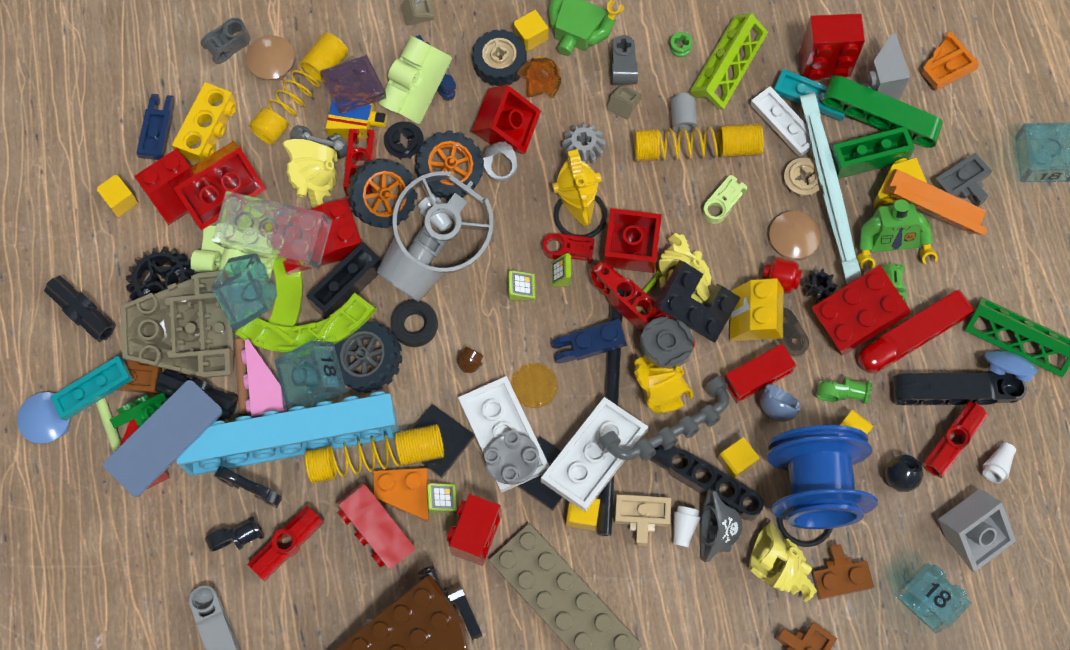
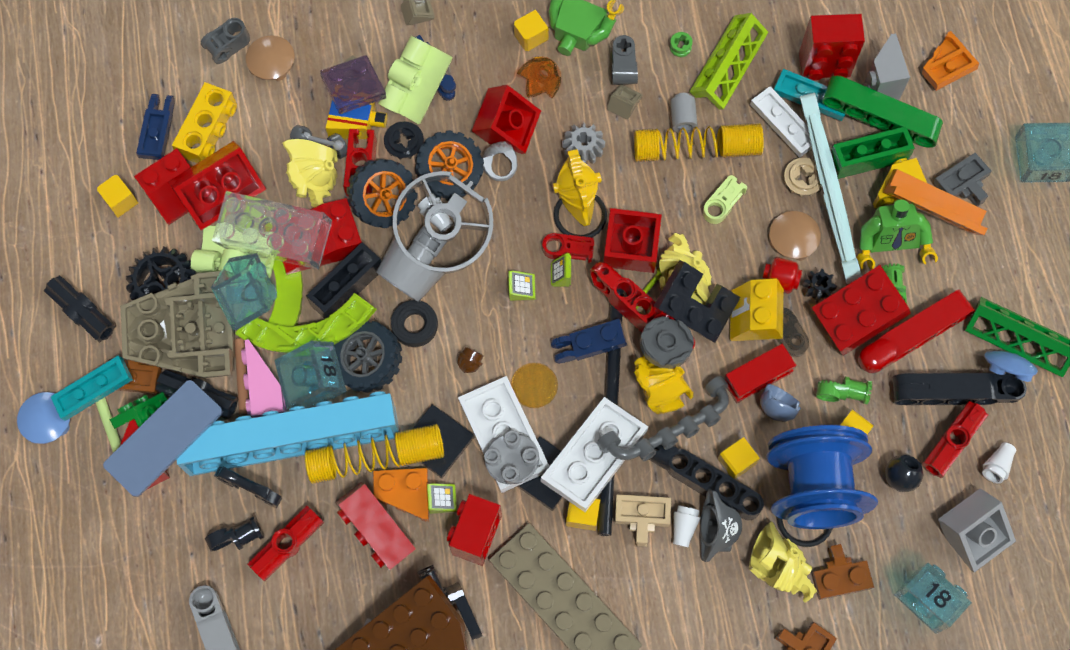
(324, 54): yellow piece -> none
(487, 63): black wheel -> none

